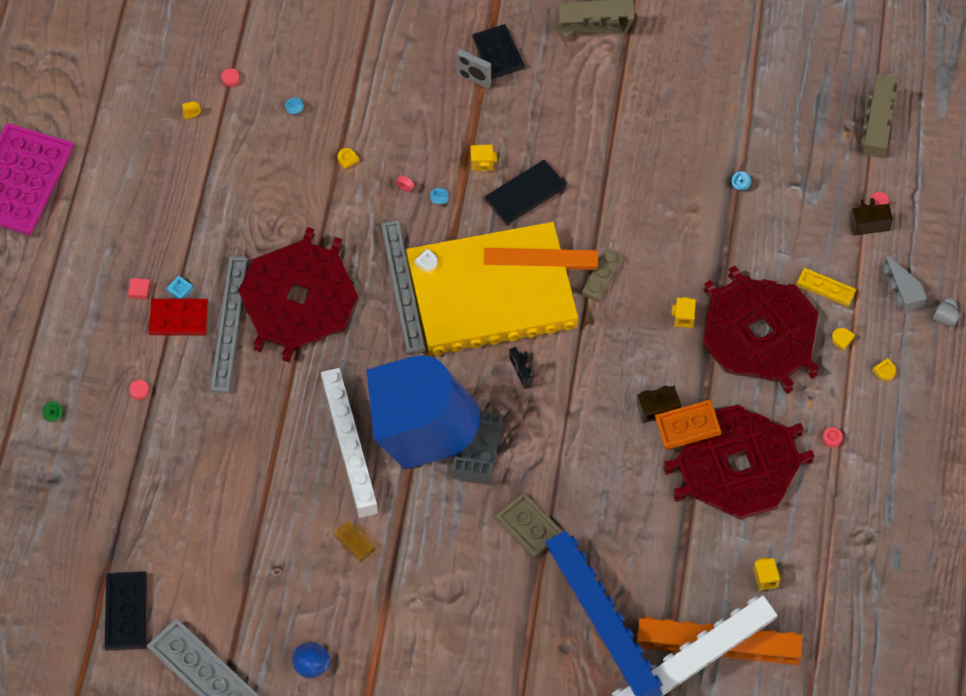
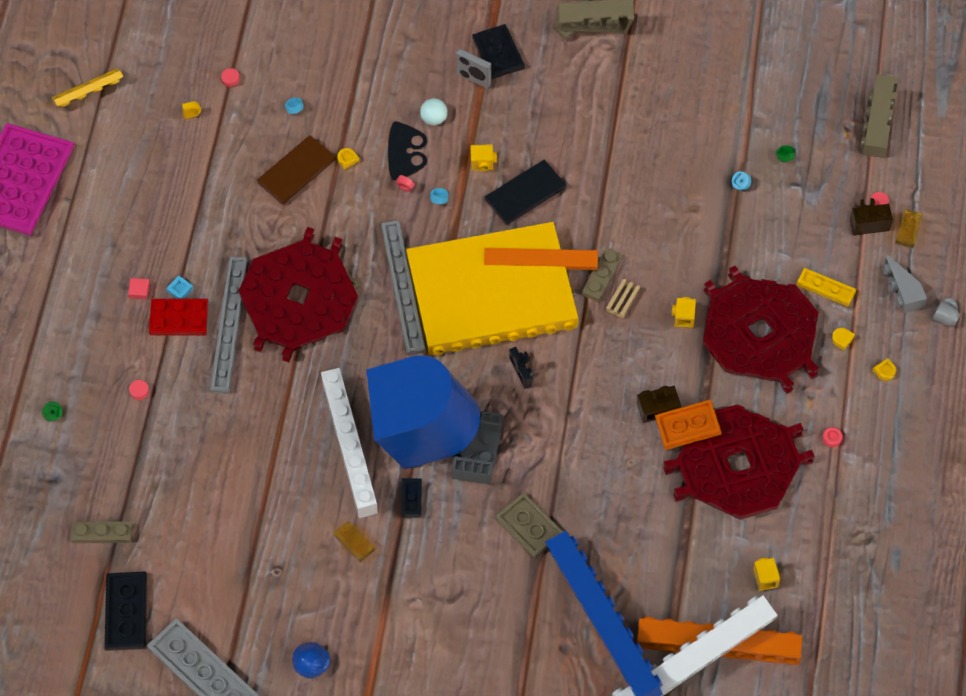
(92, 85): none -> yellow plate
(101, 532): none -> dark tan plate
(296, 169): none -> reddish brown tile
(398, 157): none -> black piece
(411, 498): none -> black plate
(426, 261): white tile -> none
(433, 111): none -> light aqua hair
(630, 286): none -> tan tile
(785, 153): none -> green tile
(908, 228): none -> clear yellow plate

